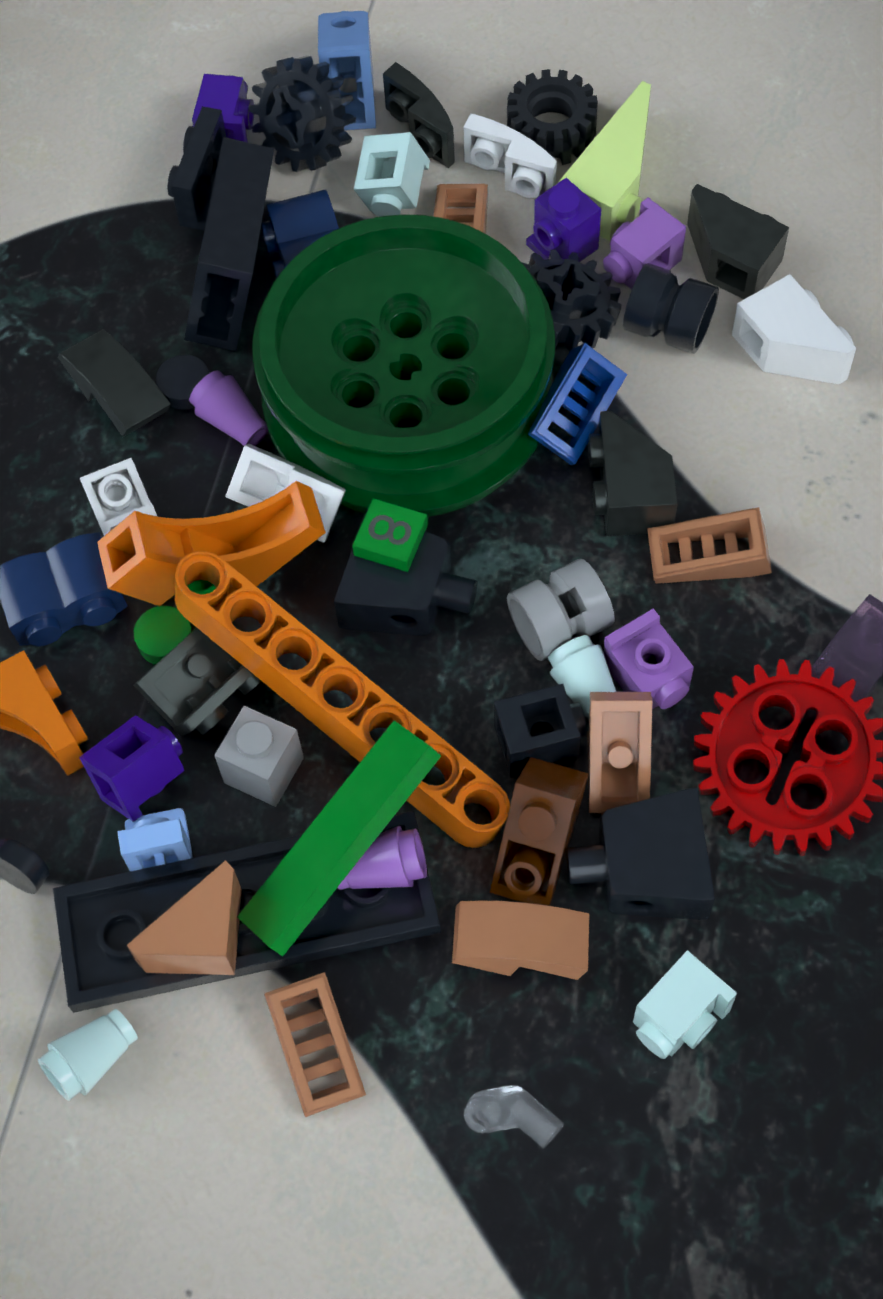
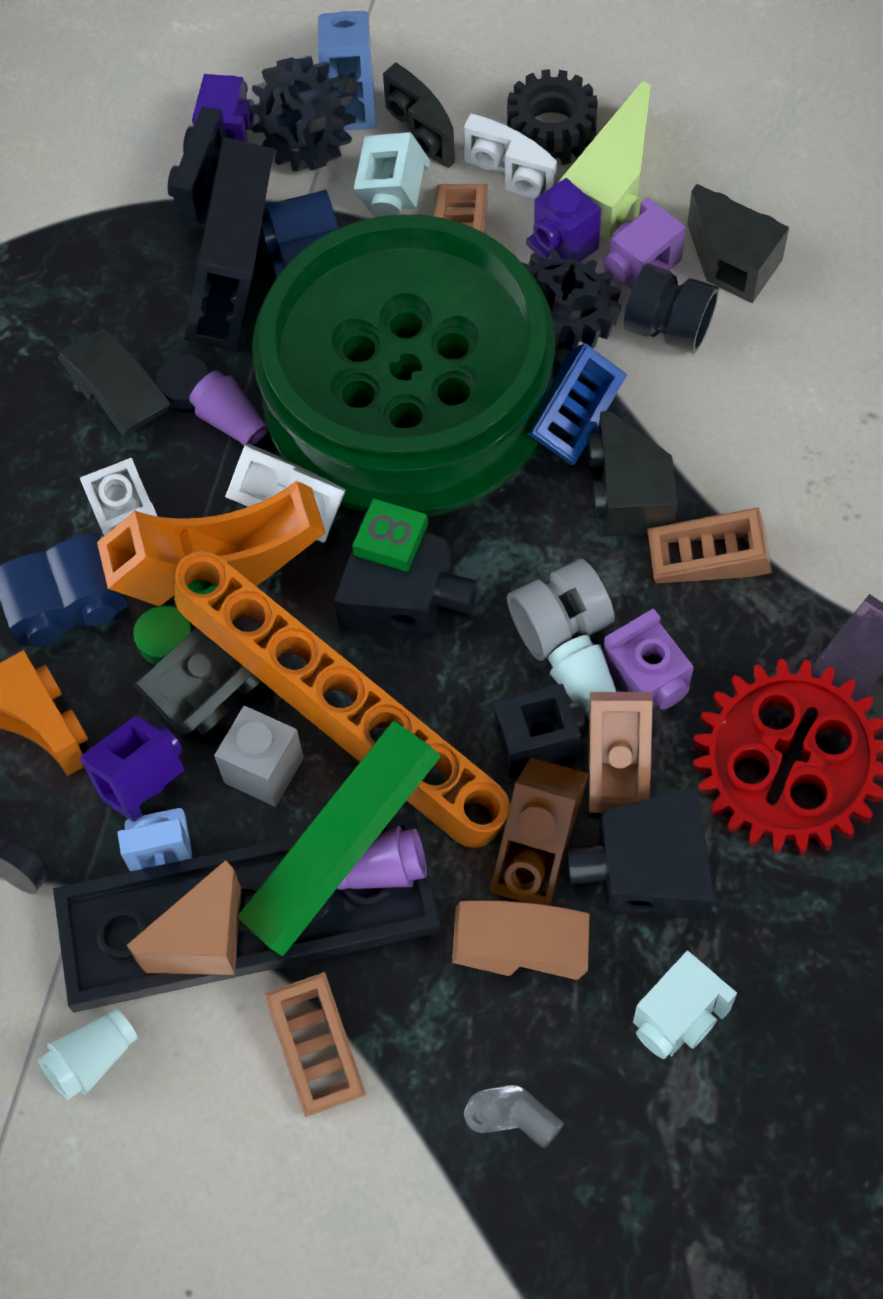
(792, 334): white slope -> none

